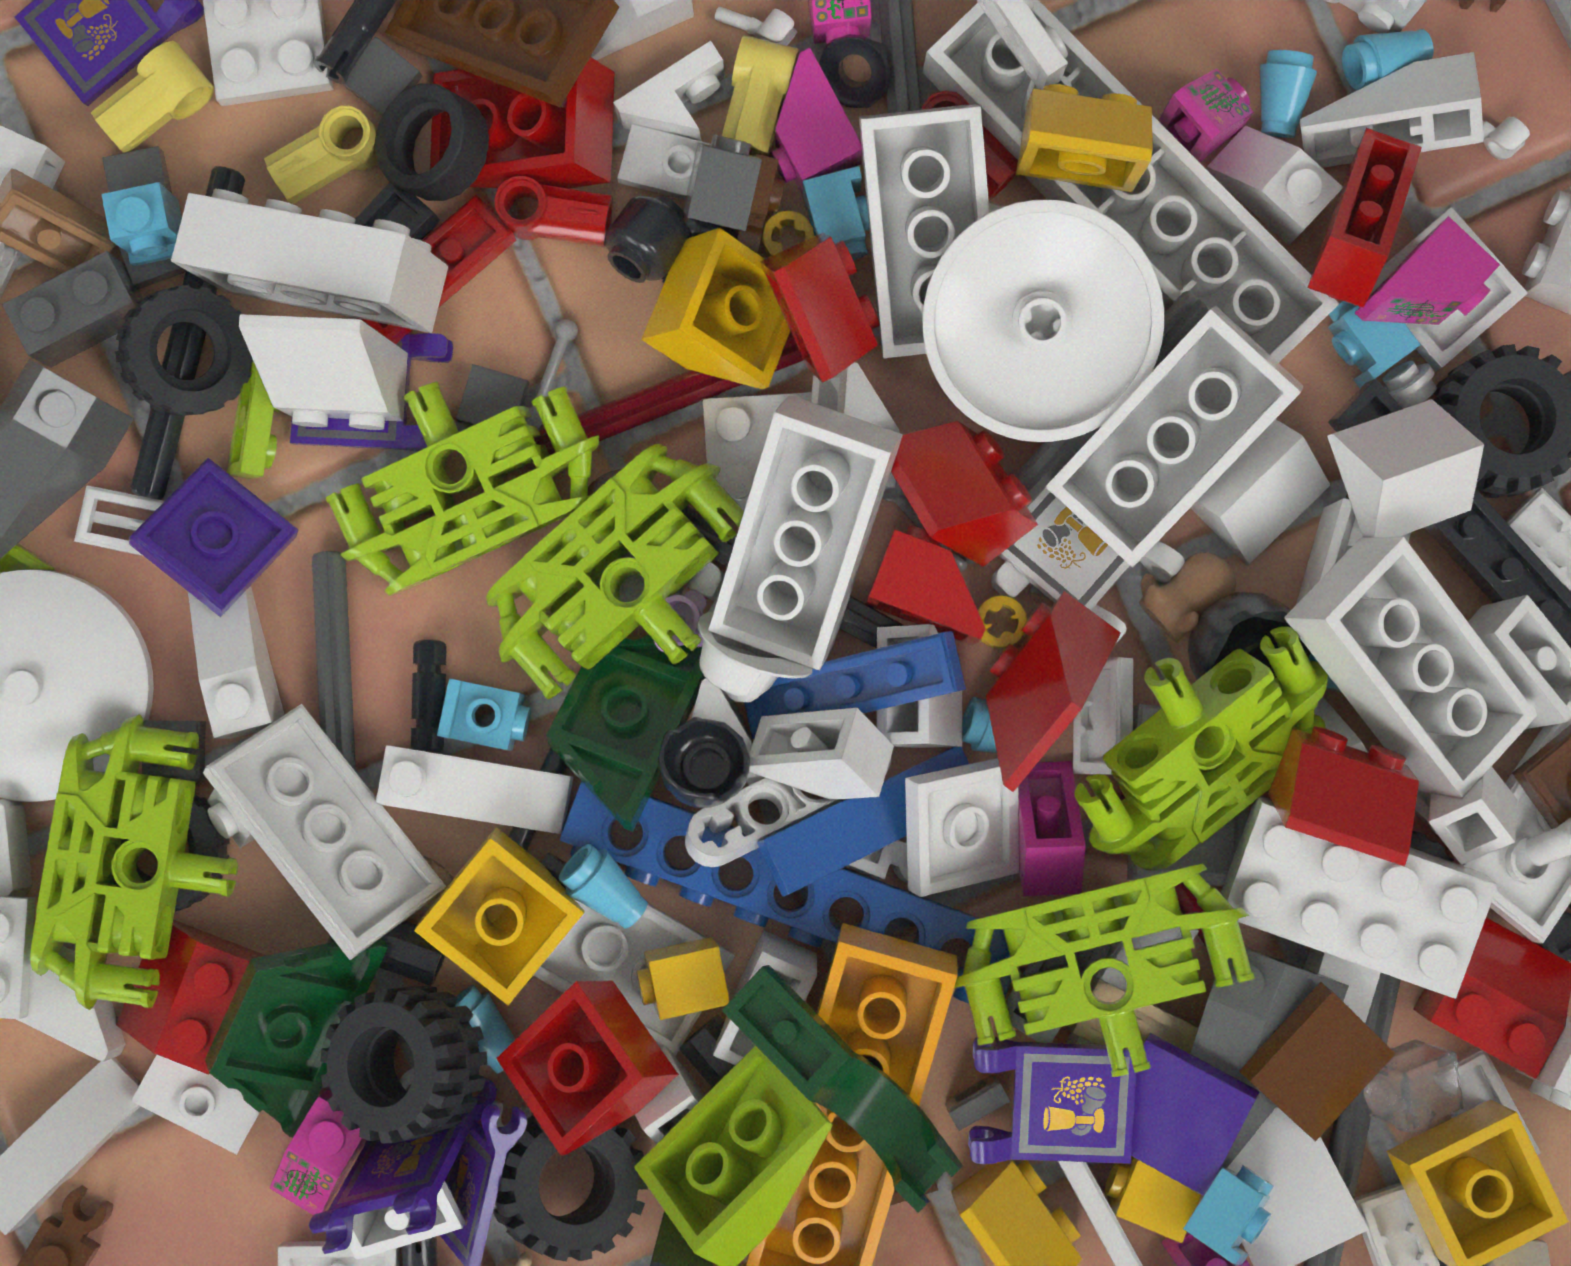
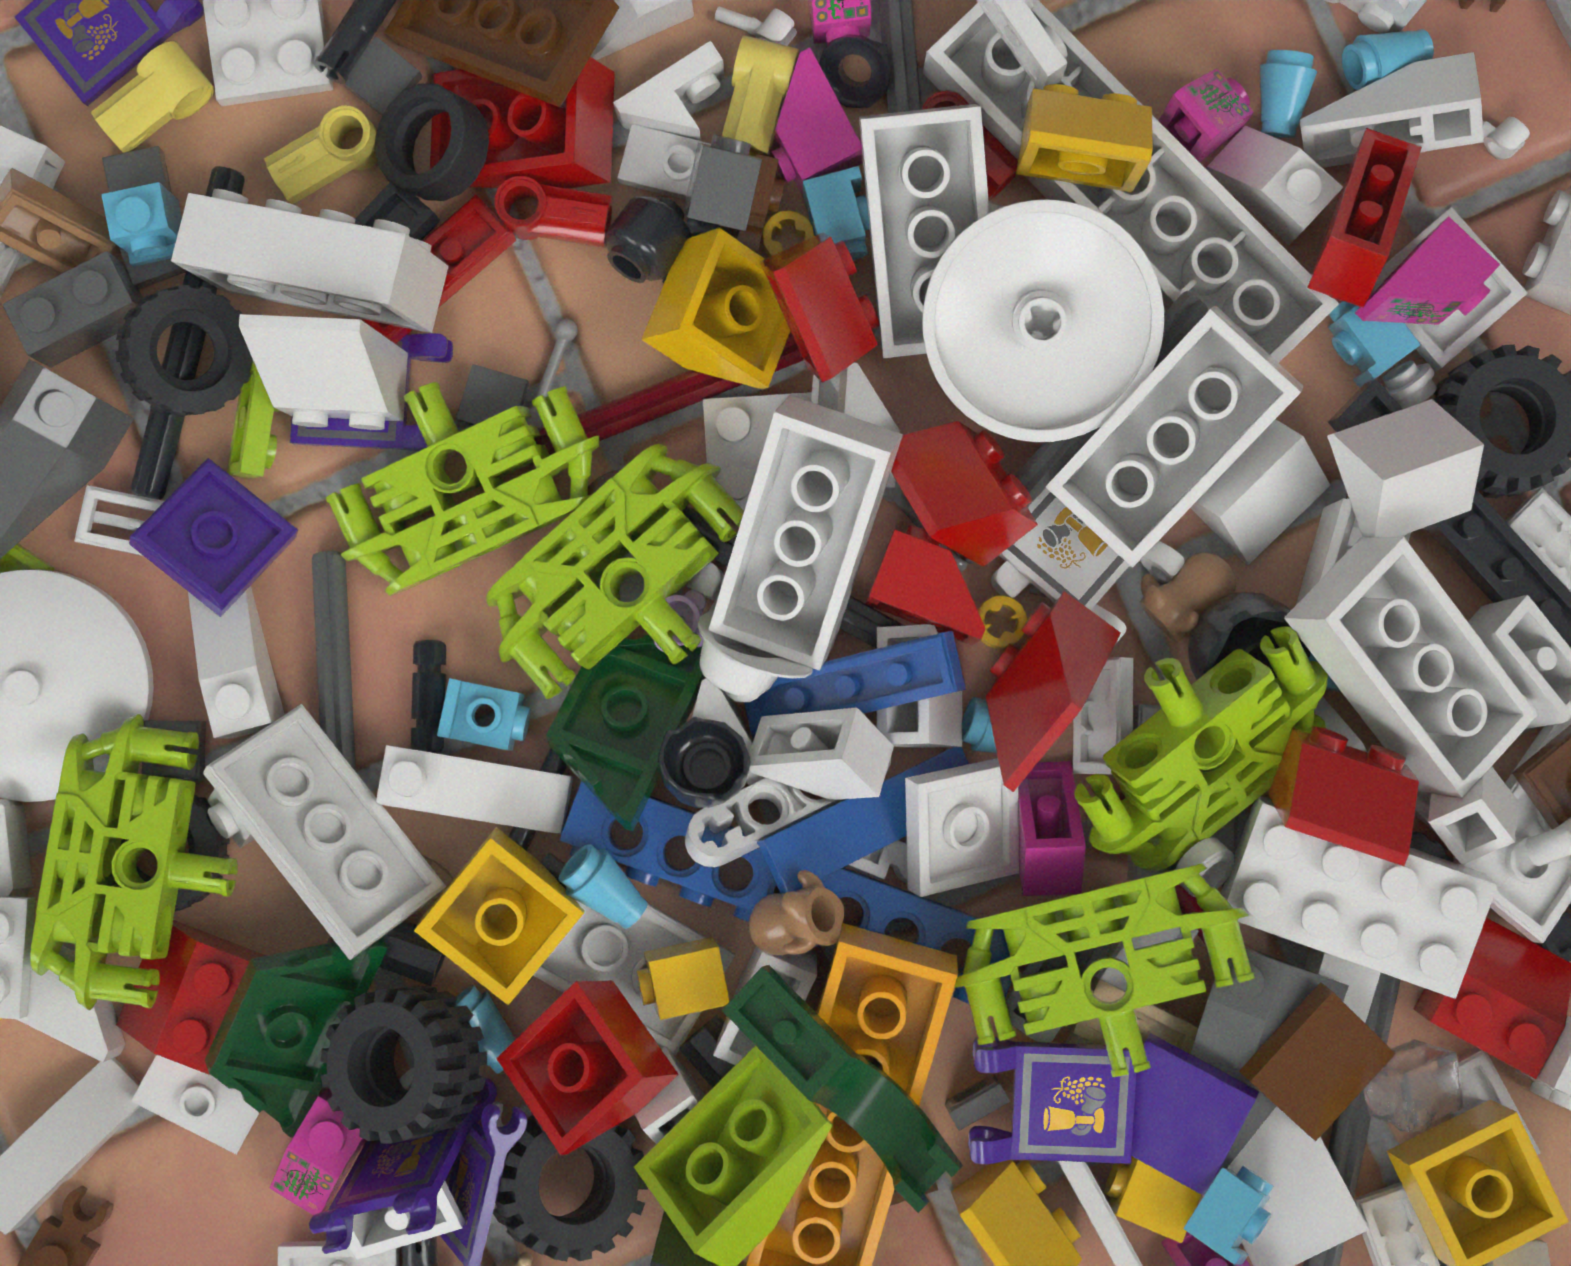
(797, 919): none -> medium nougat animal
(1214, 856): none -> white tile

